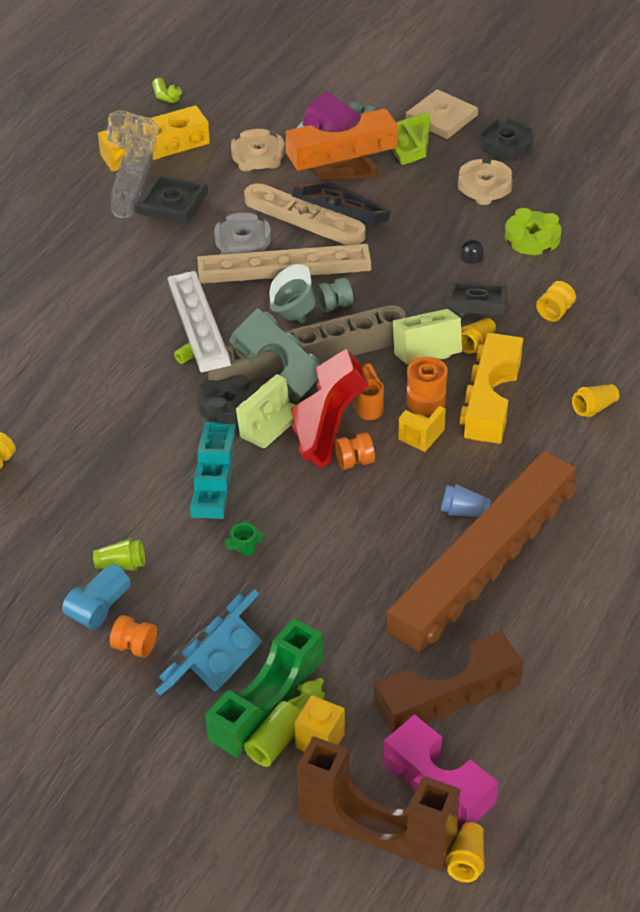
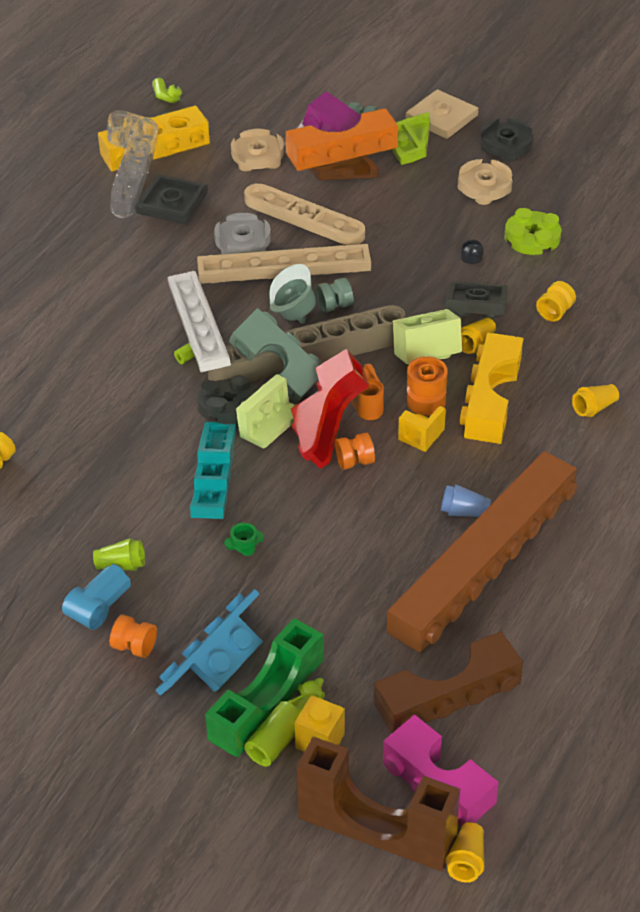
(338, 199): black wing -> none

